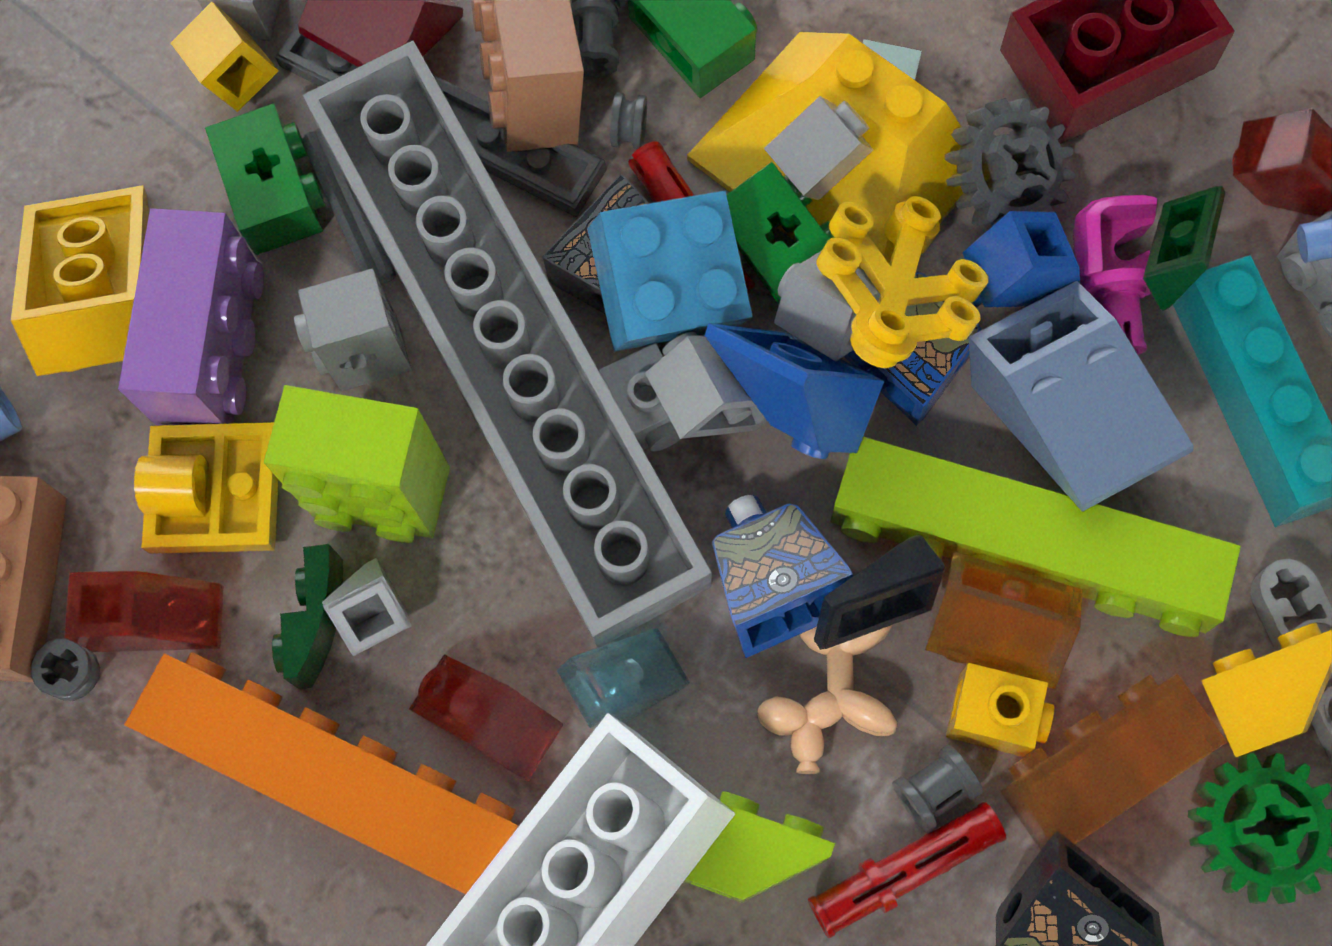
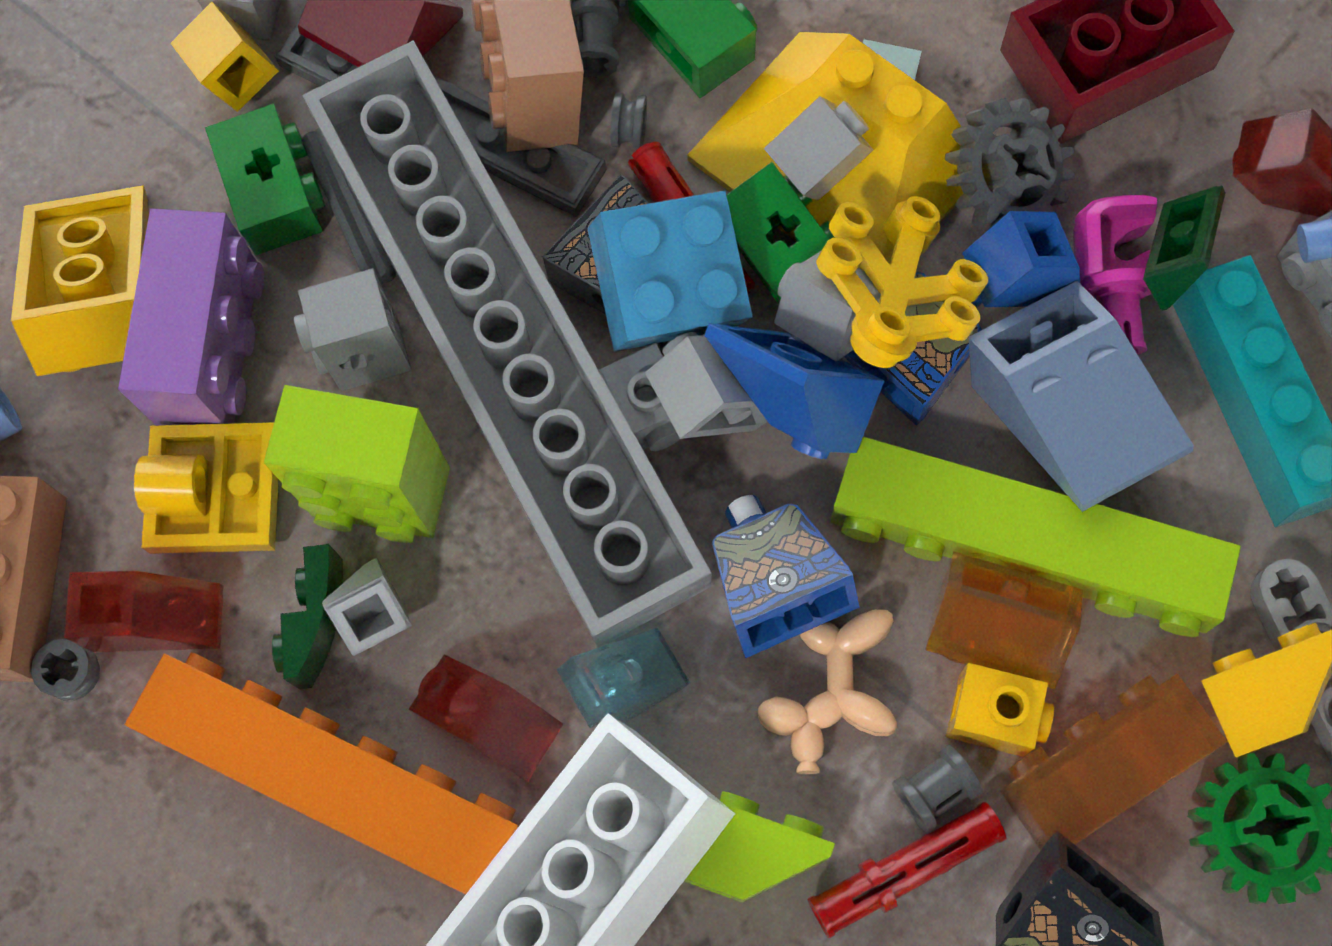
(882, 594): black slope -> none

